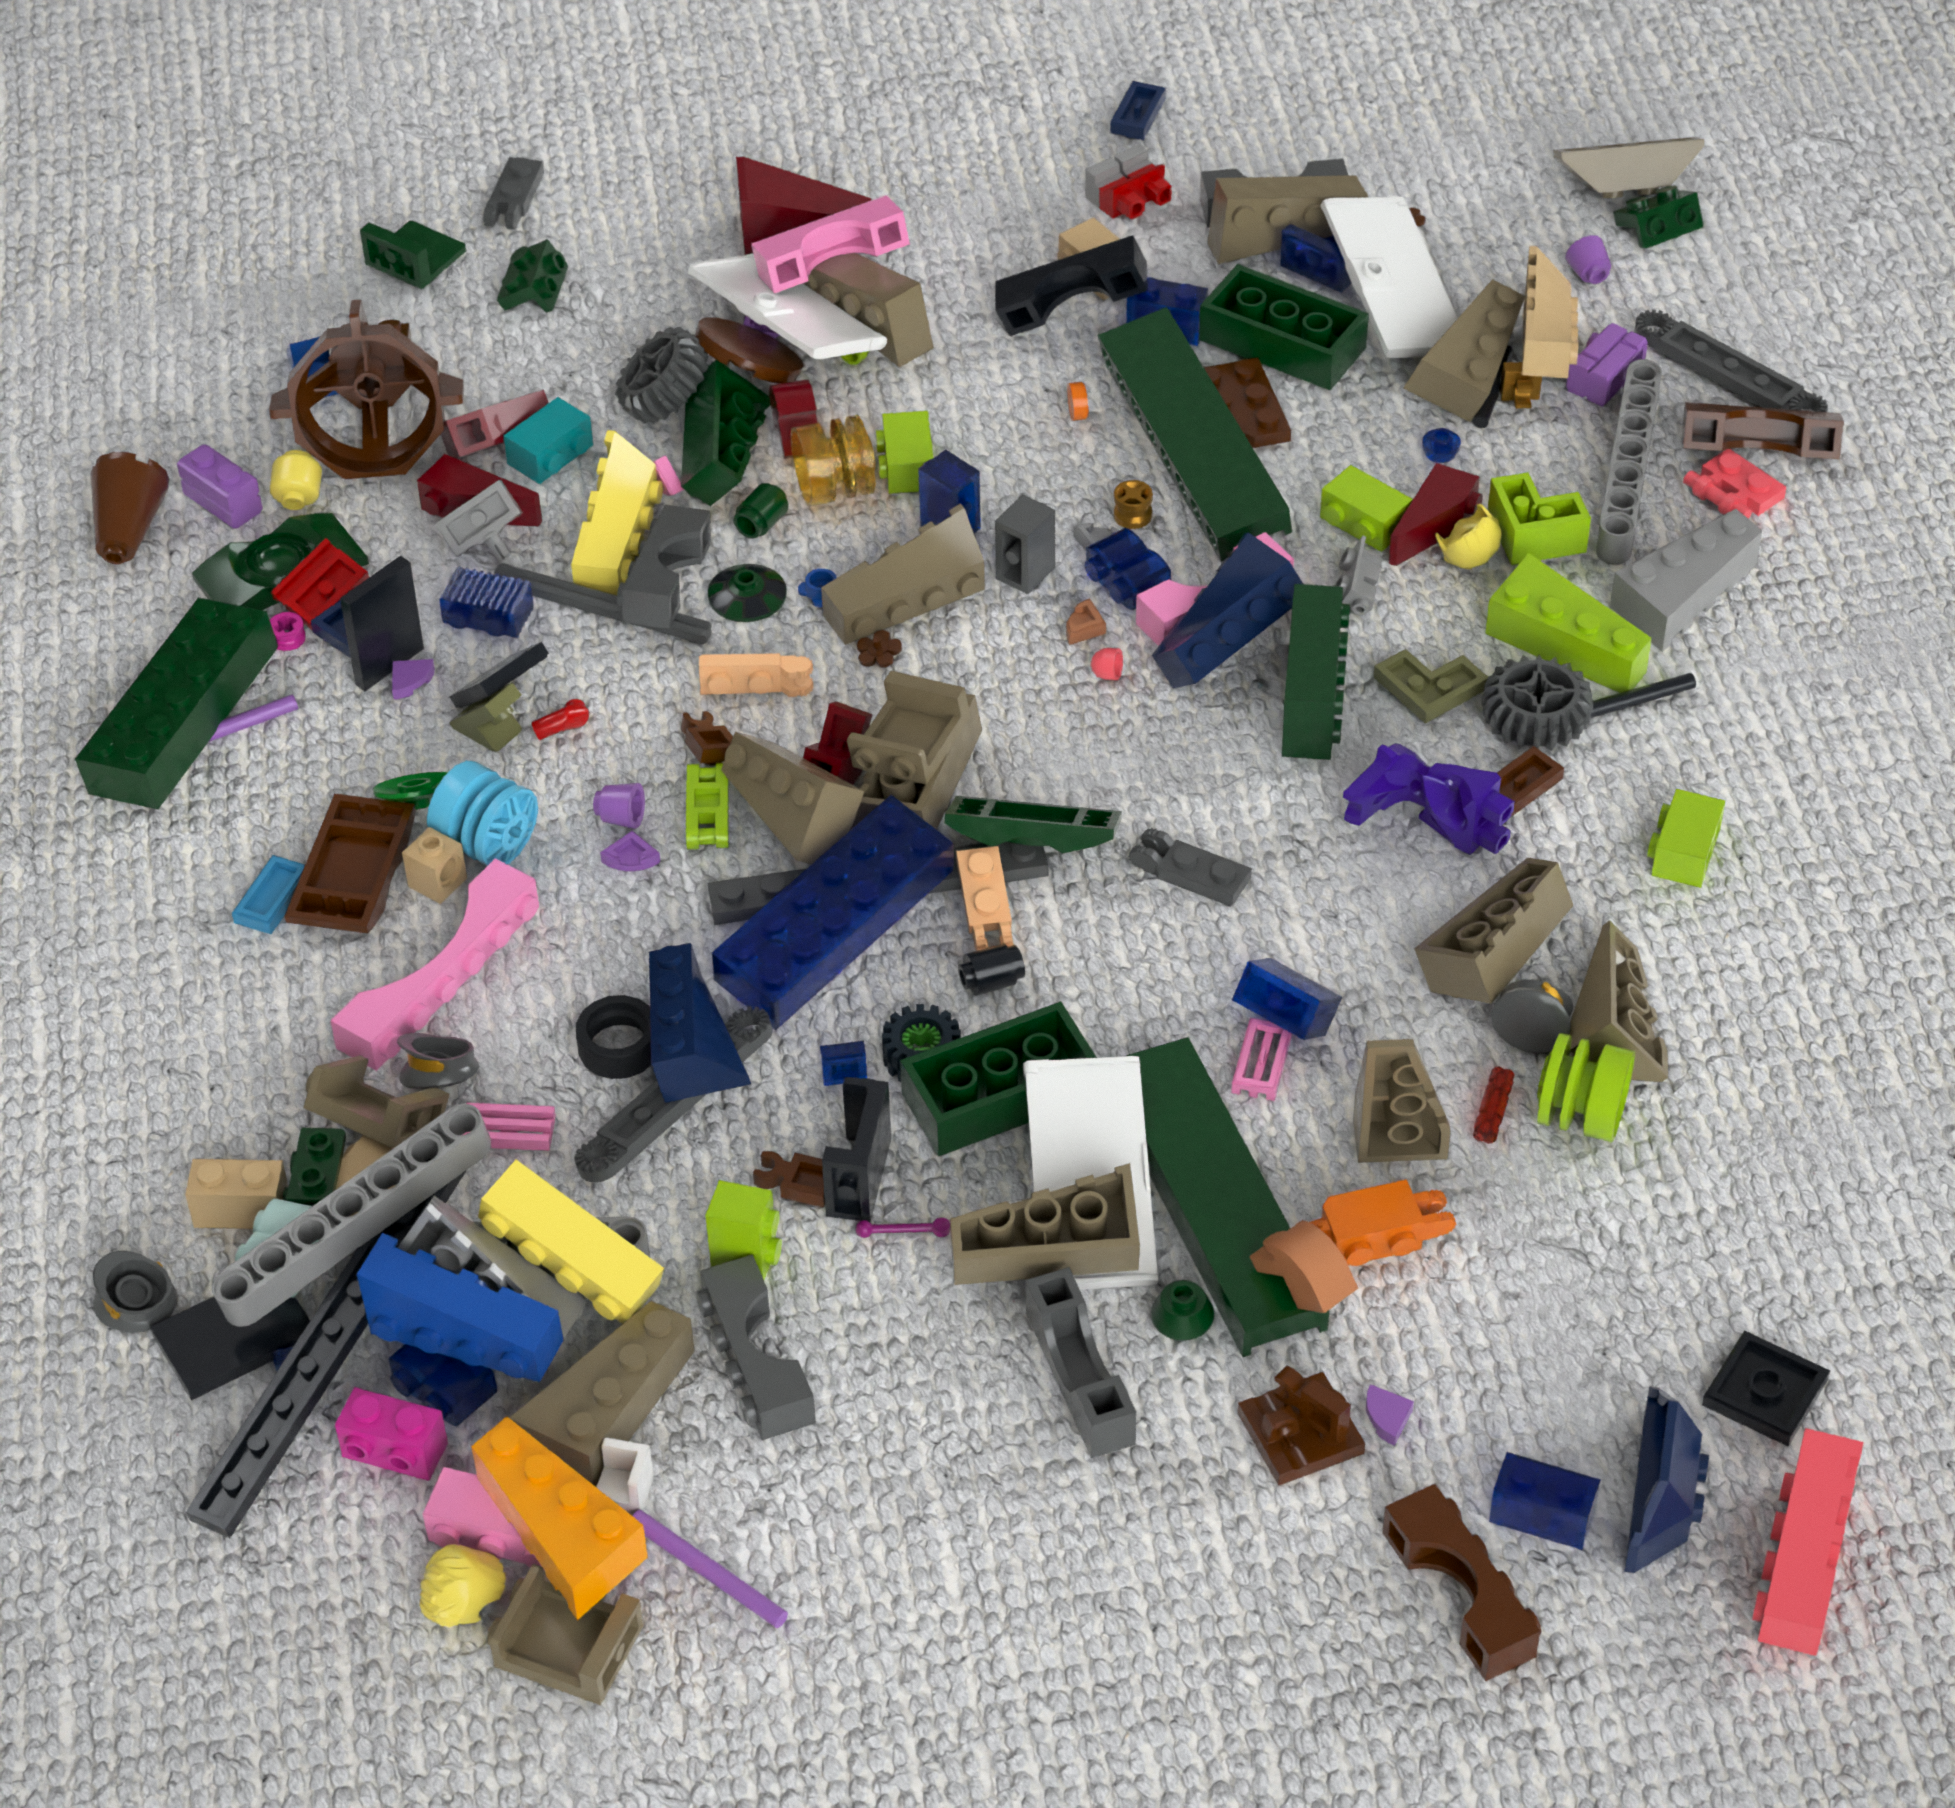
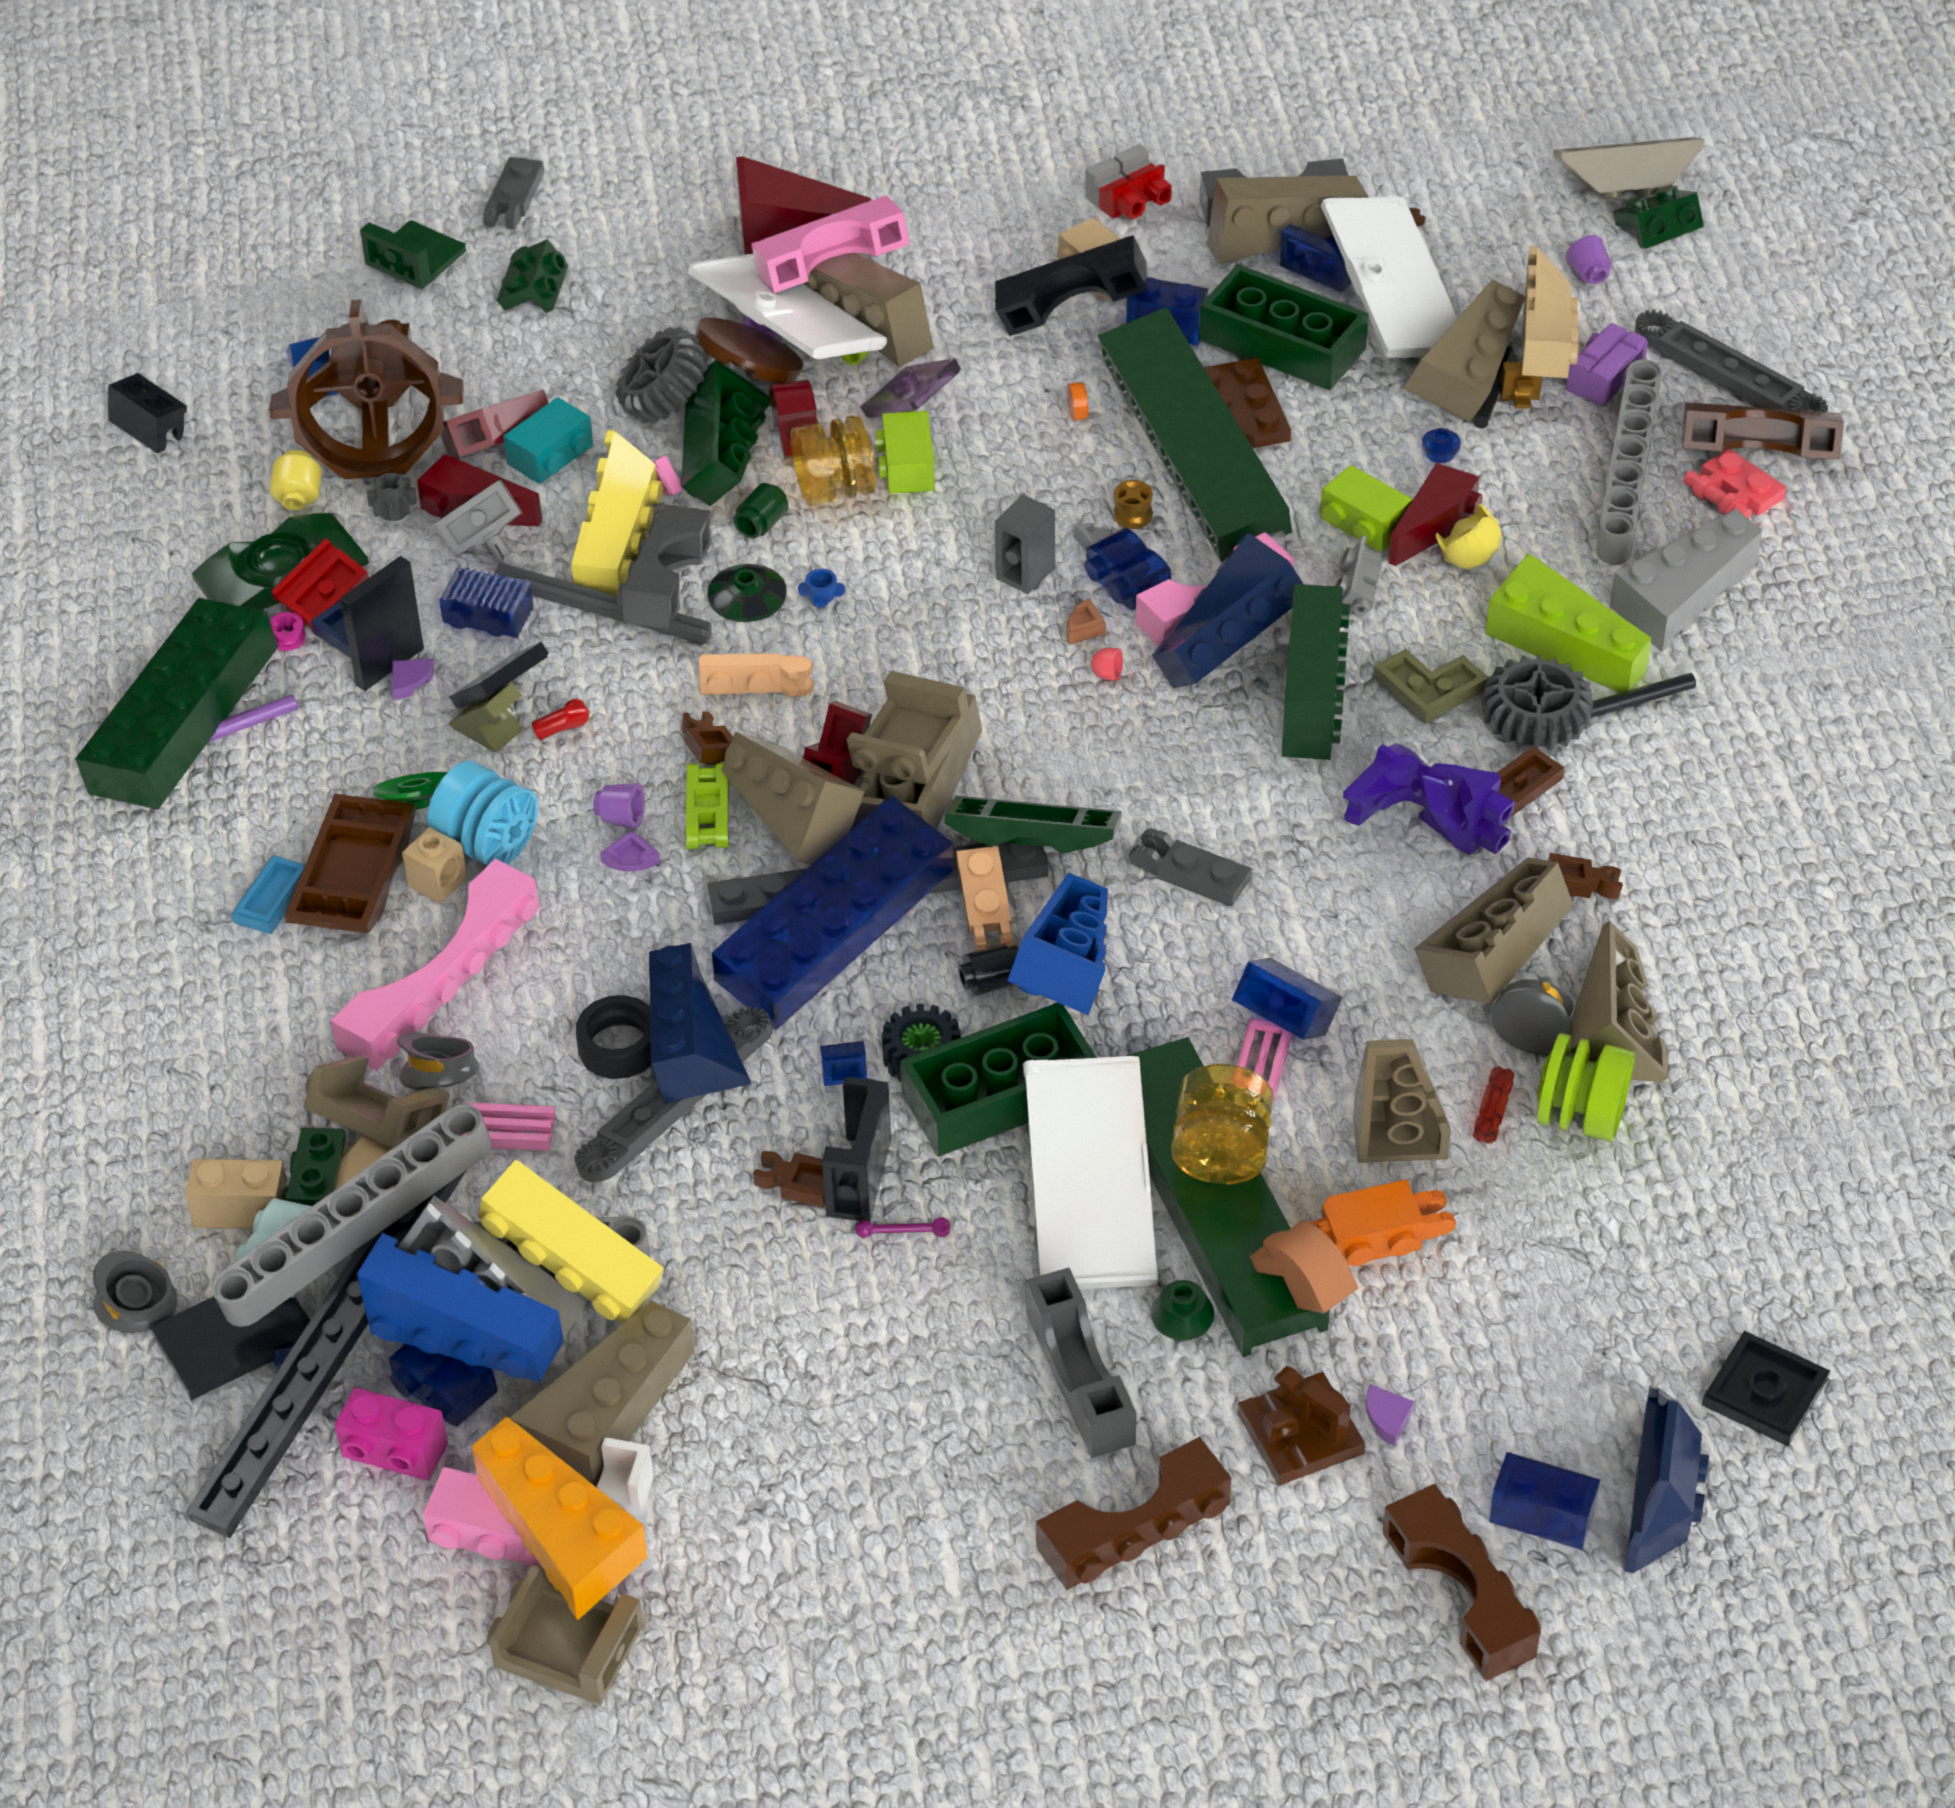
(124, 503): reddish brown cone -> none
(145, 411): none -> black hinge
(219, 486): medium lavender brick -> none
(391, 497): none -> dark grey gear
(460, 1584): light yellow hair -> none
(711, 1570): medium lavender bar -> none
(743, 1224): lime brick -> none
(773, 1388): dark grey arch -> none
(878, 649): reddish brown plant -> none
(907, 580): dark tan wedge -> none
(911, 388): none -> clear purple plate
(945, 484): clear blue brick -> none
(1065, 946): none -> blue wedge
(1075, 1227): dark tan wedge -> none
(1087, 1541): none -> reddish brown arch
(1138, 110): dark blue plate -> none
(1222, 1124): none -> clear yellow wheel
(1537, 525): lime brick -> none
(1584, 879): none -> reddish brown plate
(1687, 837): lime brick -> none
(1808, 1542): coral wedge -> none

